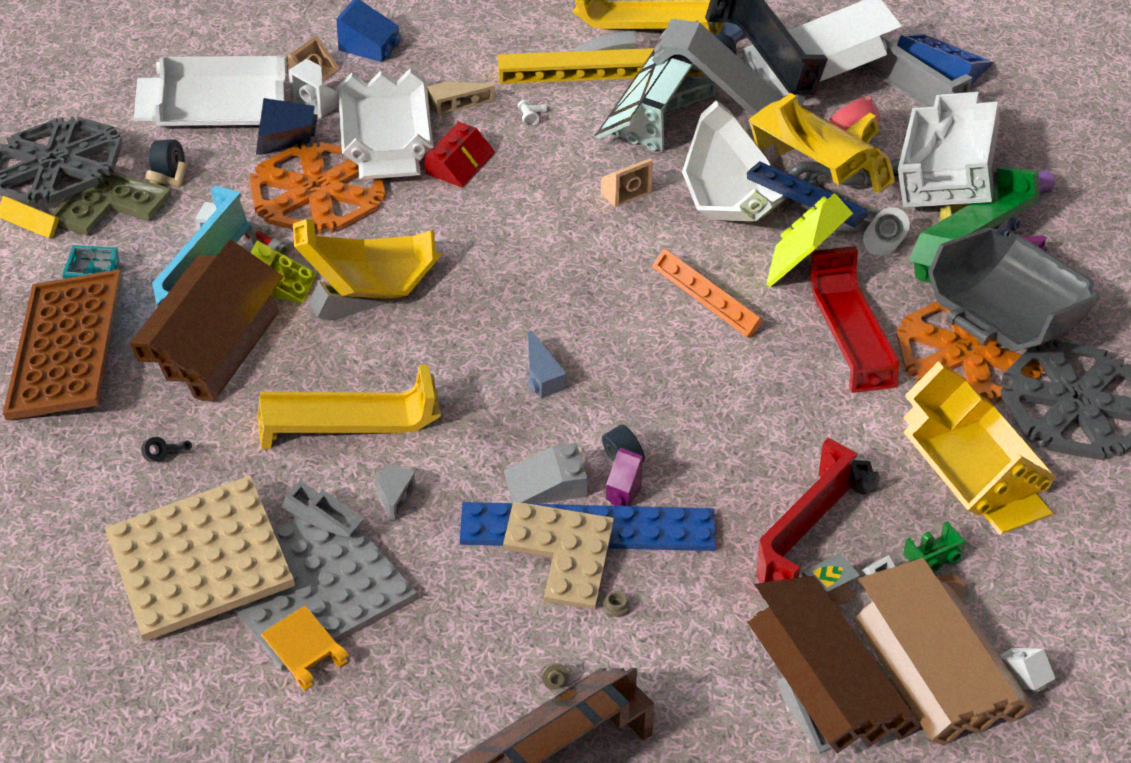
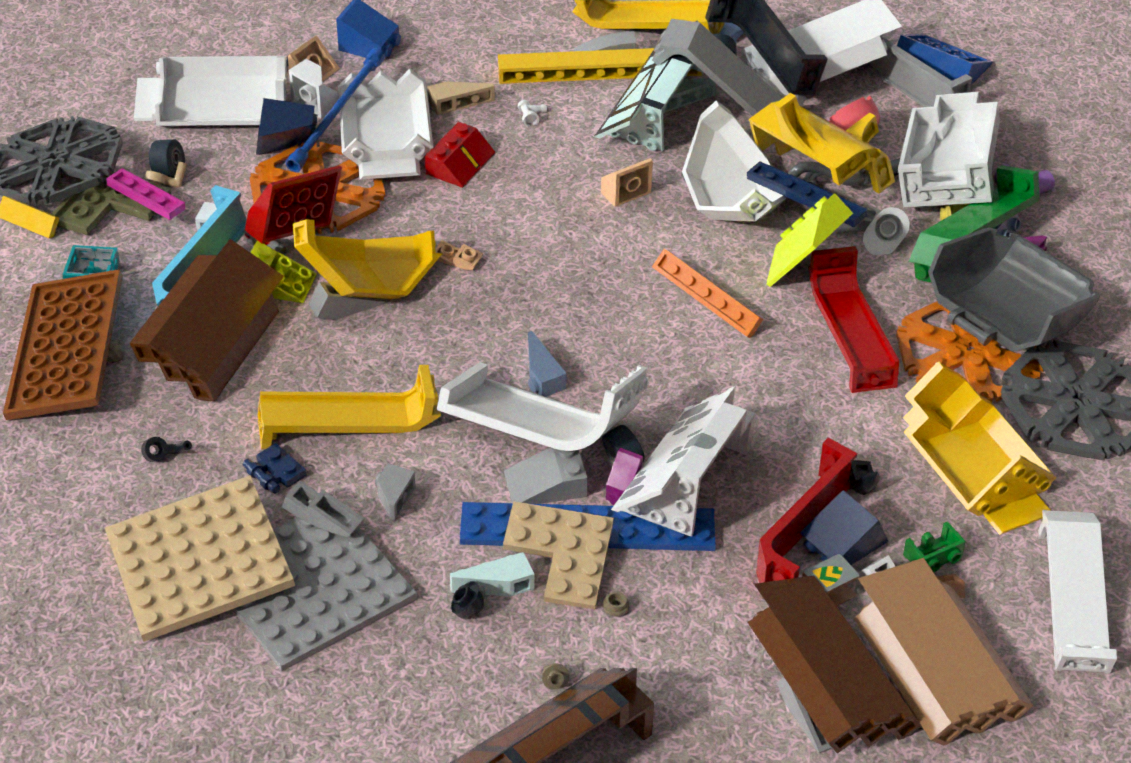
(116, 352): none -> dark tan plate
(146, 194): none -> dark pink plate
(279, 464): none -> dark blue plate
(292, 201): none -> red slope
(298, 158): none -> blue hose
(302, 644): light orange flag -> none
(462, 258): none -> light nougat slope
(468, 599): none -> black plate
(499, 577): none -> light aqua slope
(536, 416): none -> white panel
(671, 477): none -> white panel
(844, 530): none -> dark blue slope
(1029, 667): white slope -> none
(1077, 591): none -> white panel

